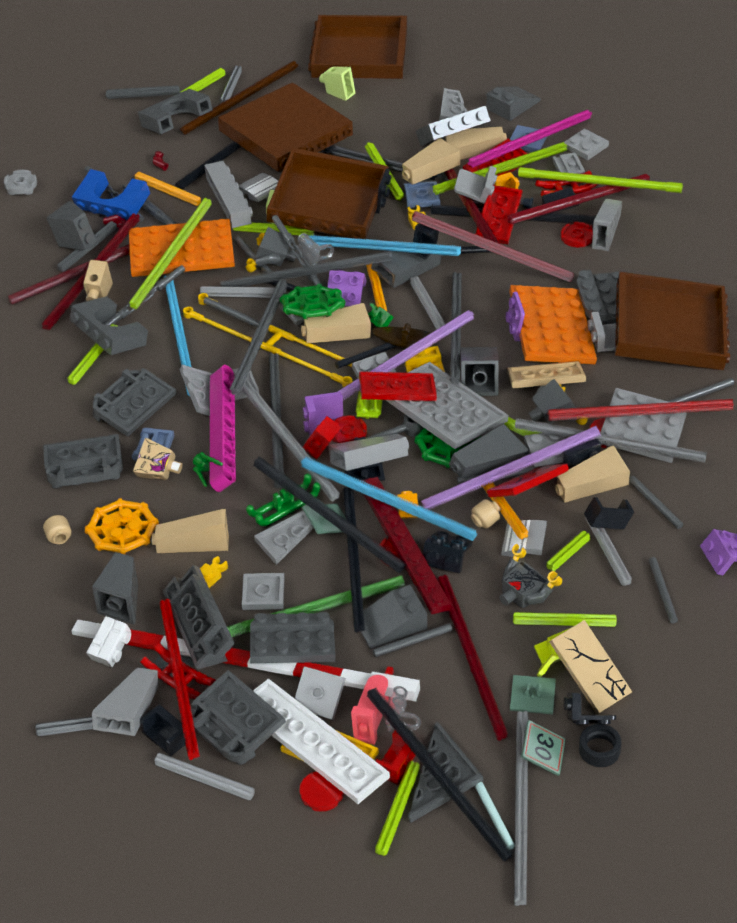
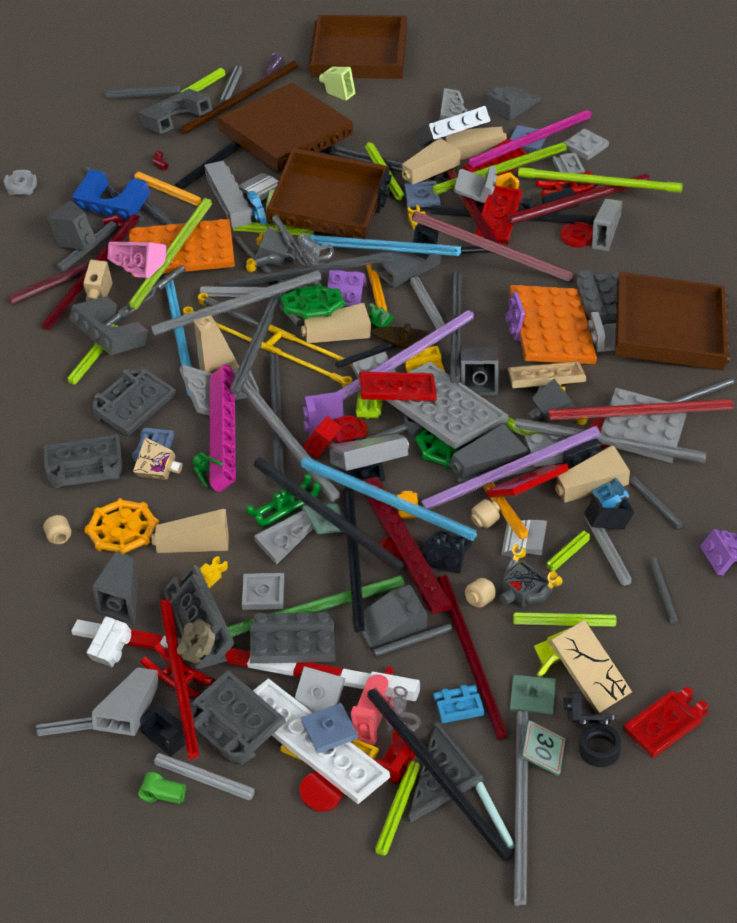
(137, 257): none -> bright pink wedge
(155, 788): none -> bright green piece
(190, 648): none -> dark tan plate
(212, 346): none -> tan slope
(236, 302): none -> light grey axle
(258, 210): none -> dark azure plate
(275, 62): none -> clear purple cone
(329, 728): none -> sand blue plate
(461, 707): none -> dark azure plate
(480, 592): none -> tan head
(610, 494): none -> dark azure plate
(666, 721): none -> red tile

